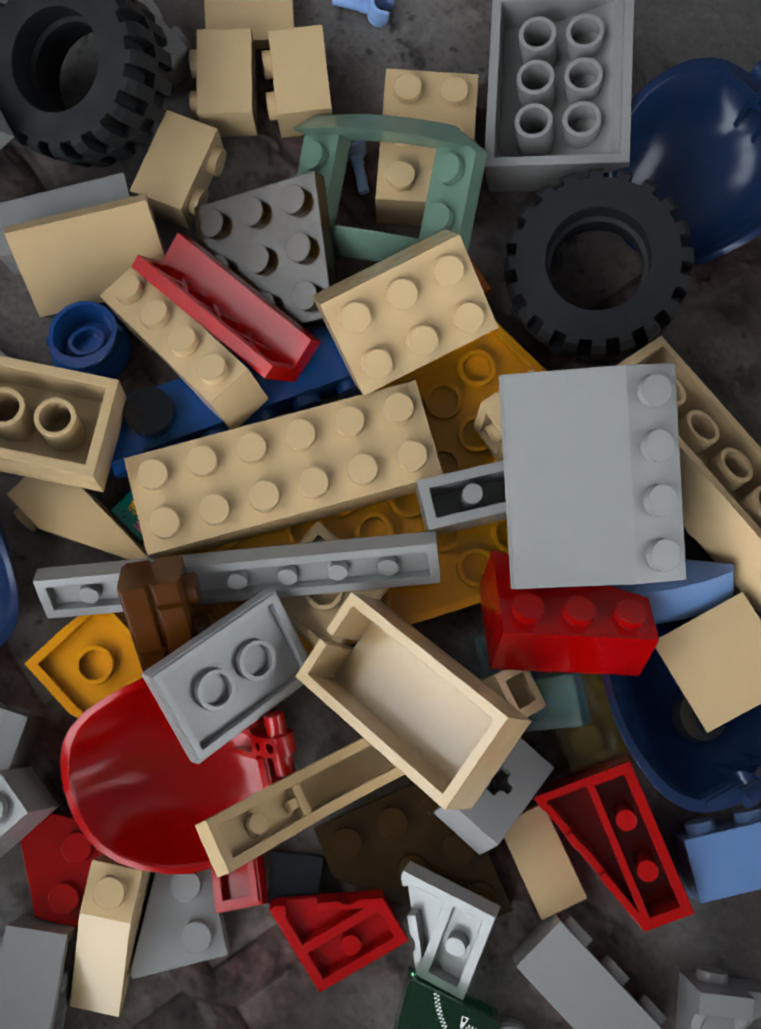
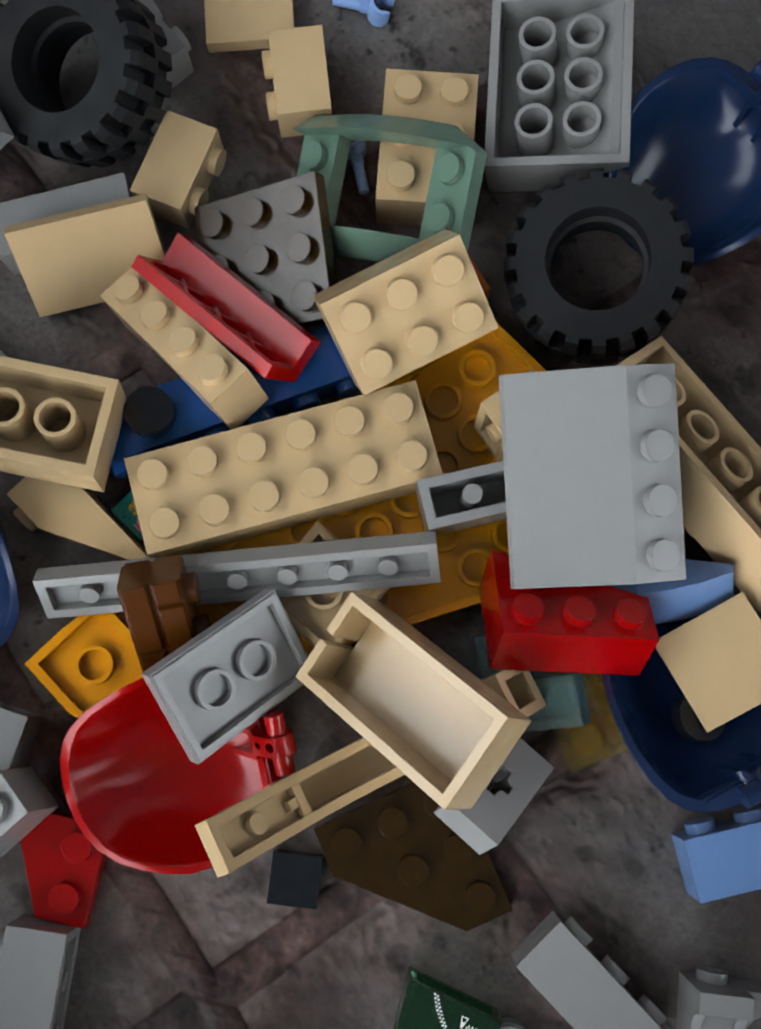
(89, 340): blue piece -> none
(108, 935): tan slope -> none
(179, 925): light grey wing -> none
(225, 81): tan brick -> none
(241, 888): tile -> none
(338, 931): red wing -> none
(447, 928): light grey wing -> none
(543, 863): tan tile -> none
(617, 835): red wedge -> none

